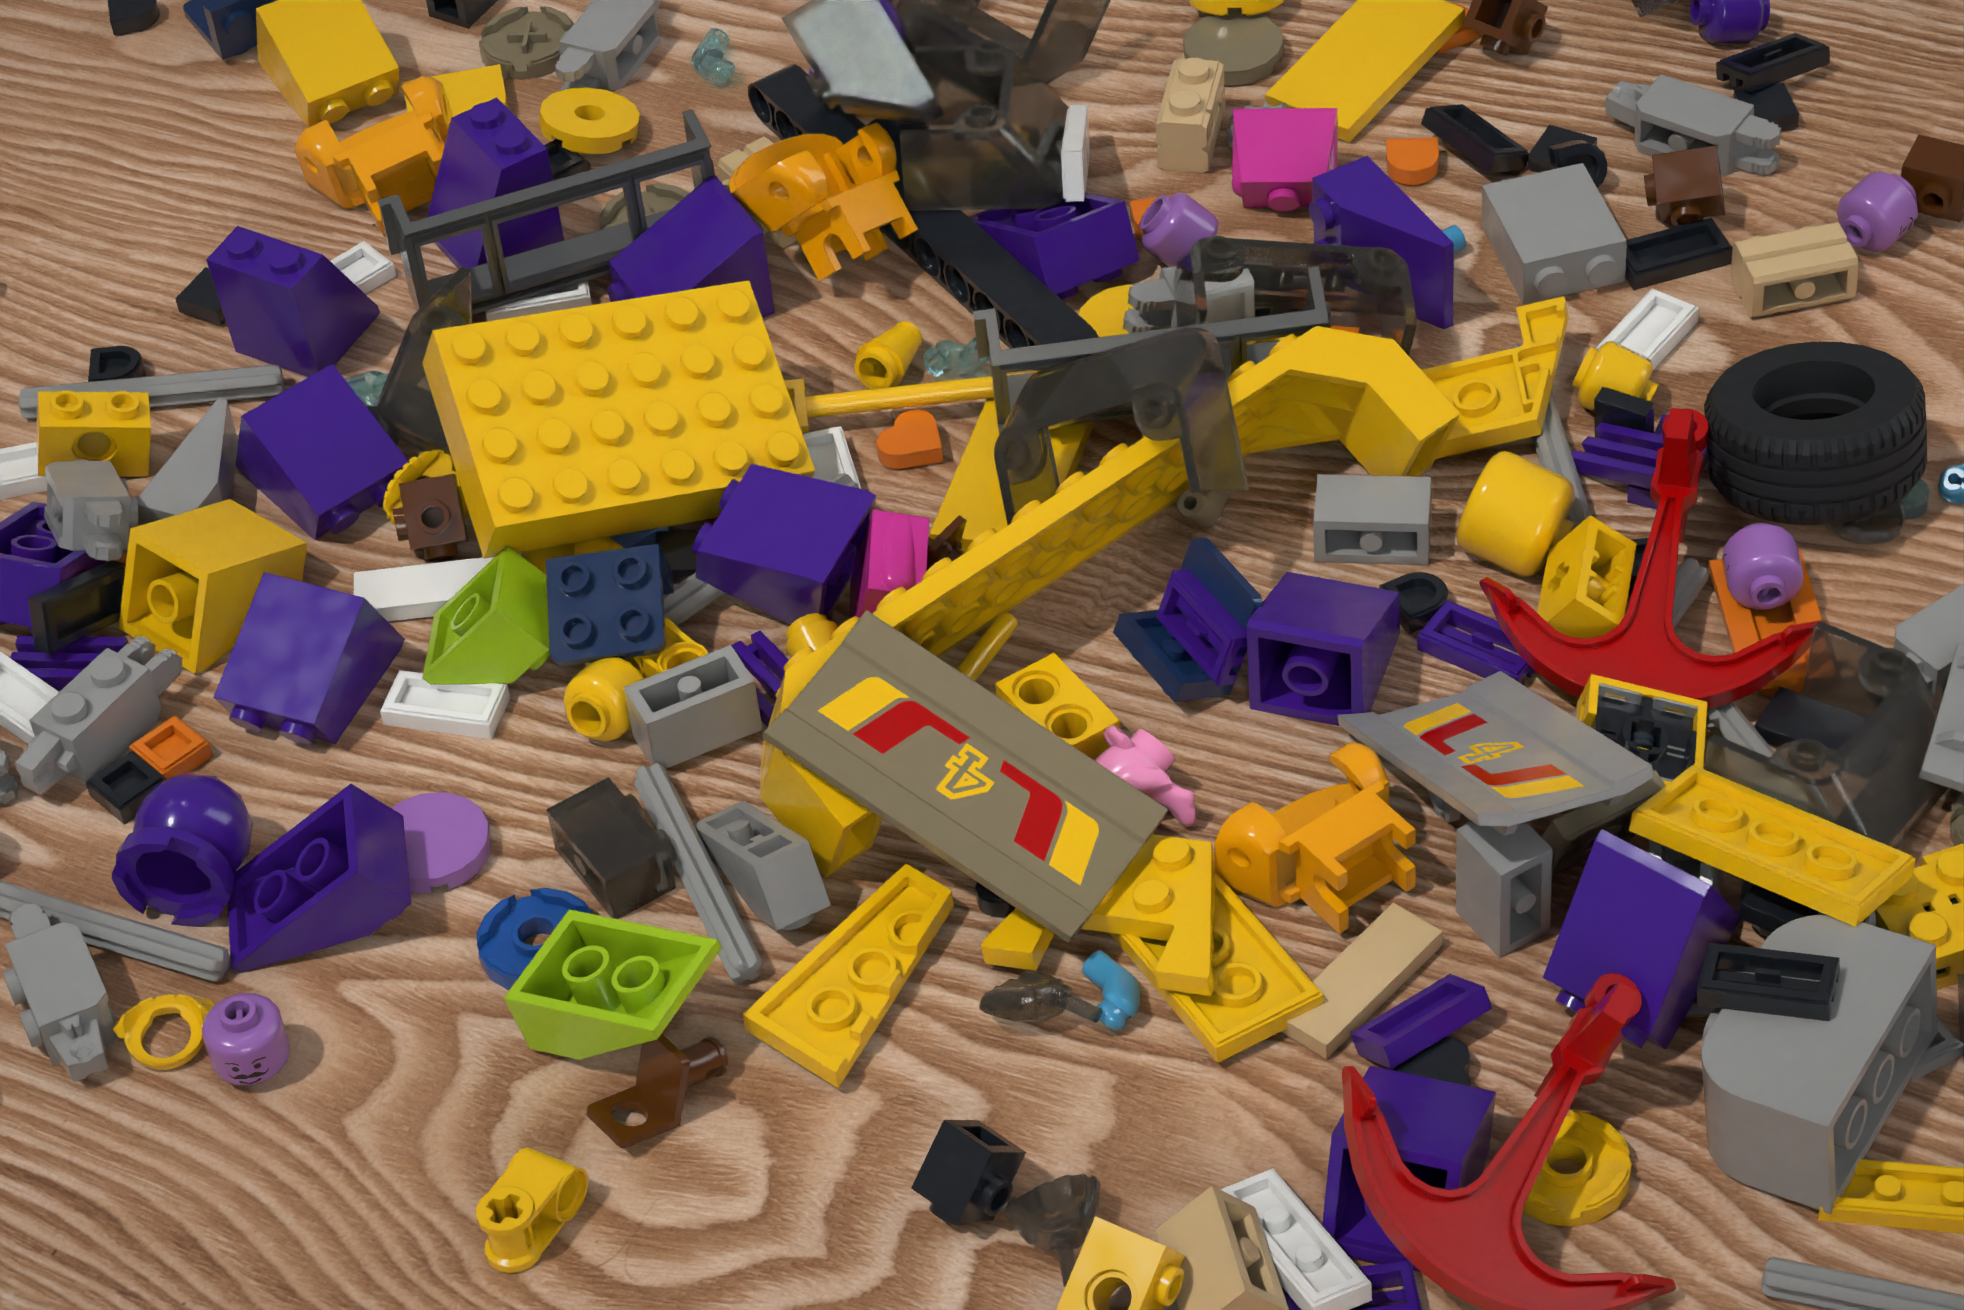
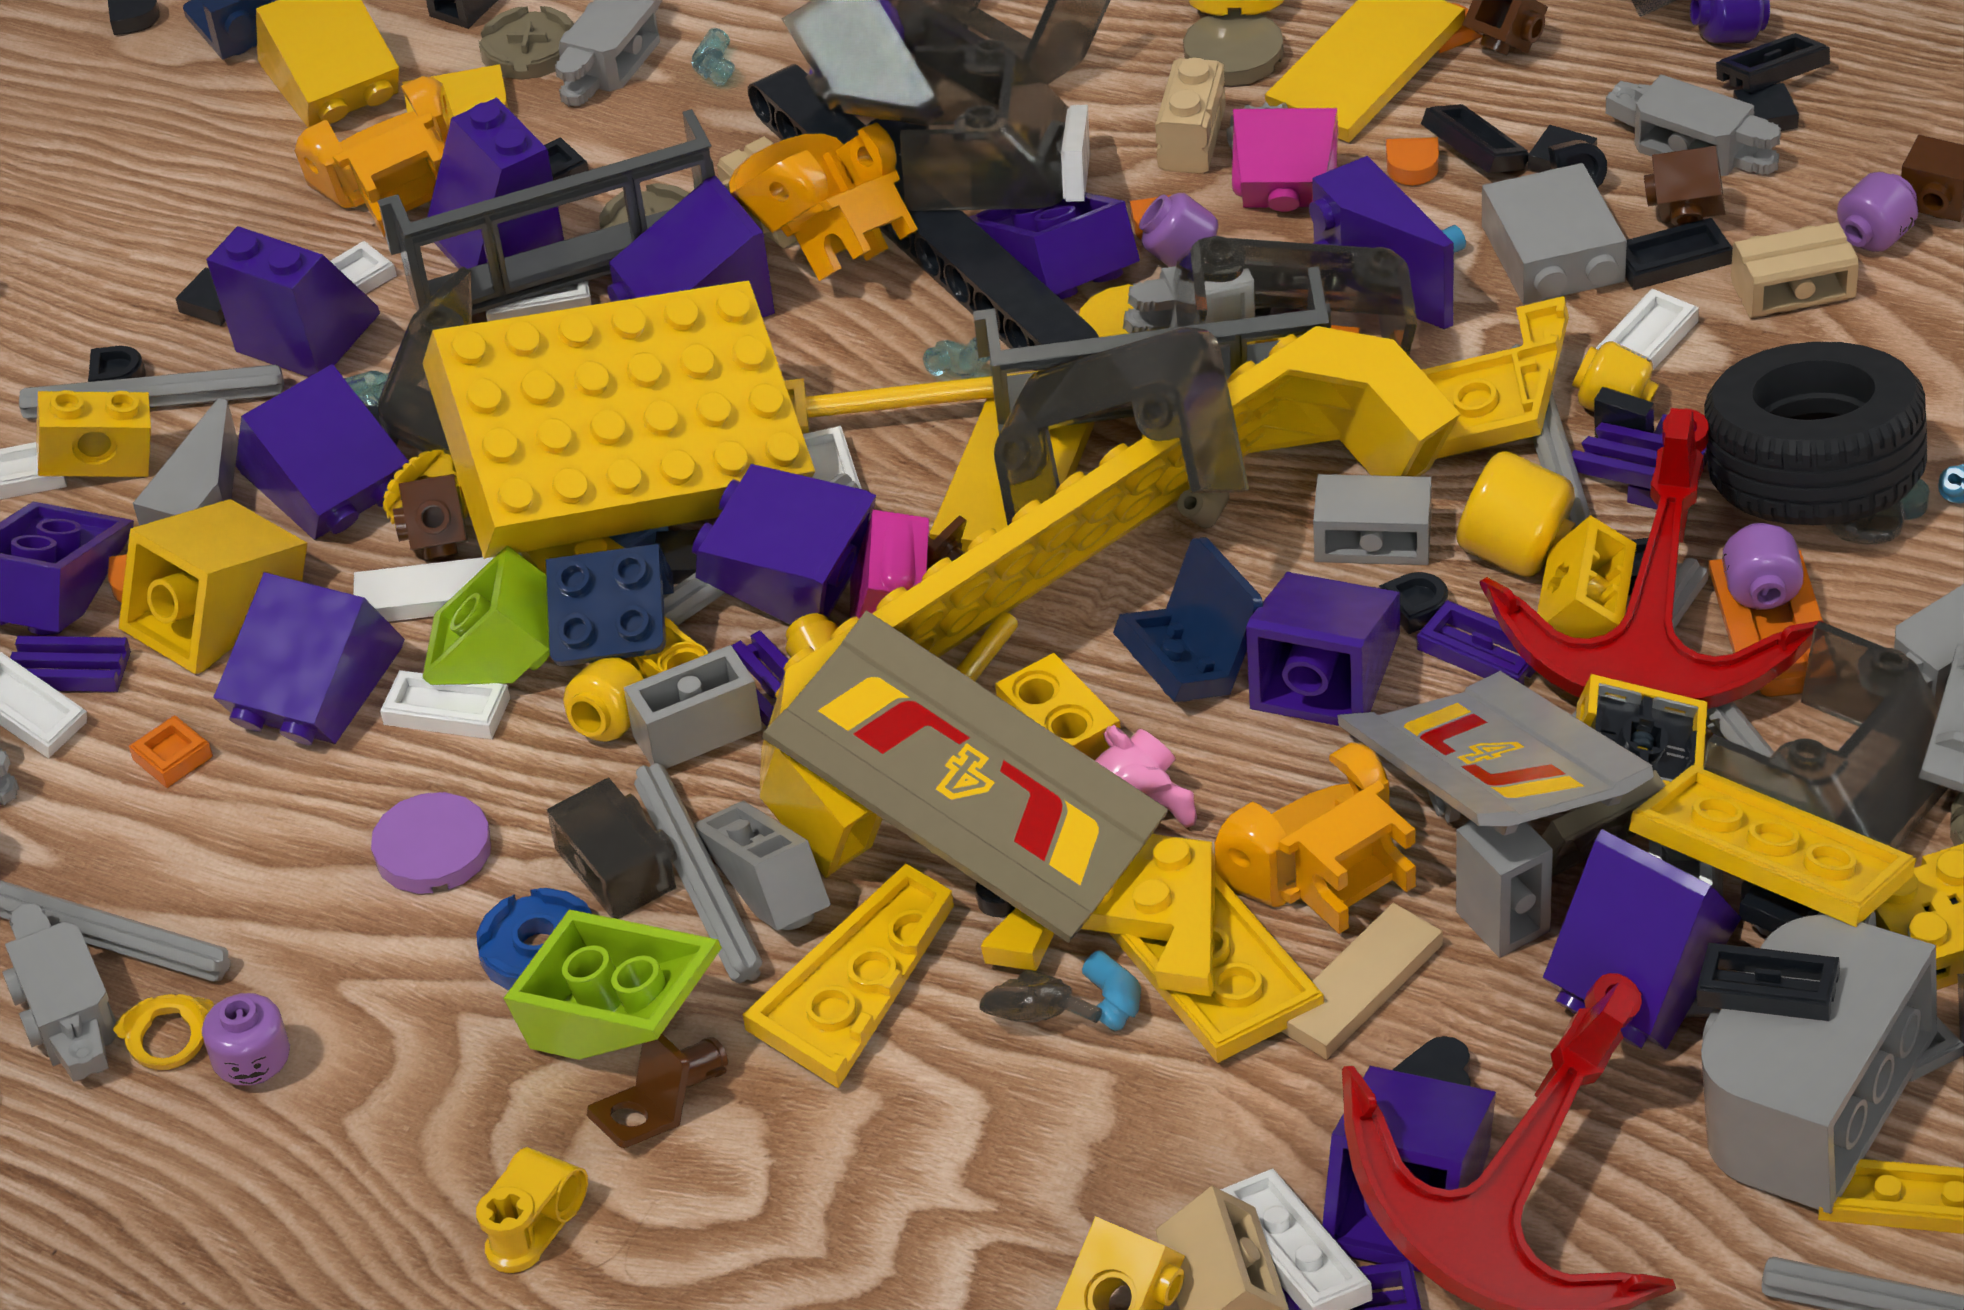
(77, 607): black tile -> none
(89, 508): light grey hinge -> none
(98, 714): light grey hinge -> none
(124, 786): black tile -> none
(184, 849): dark purple tile -> none
(320, 883): dark purple slope -> none
(589, 120): yellow tile -> none
(887, 356): yellow cone -> none
(910, 442): orange tile -> none
(968, 1172): black brick -> none
(1057, 1216): clear smoke piece -> none
(1207, 619): dark purple tile -> none
(1421, 1021): dark purple tile -> none
(1593, 1190): yellow tile -> none
(1797, 716): black tile -> none

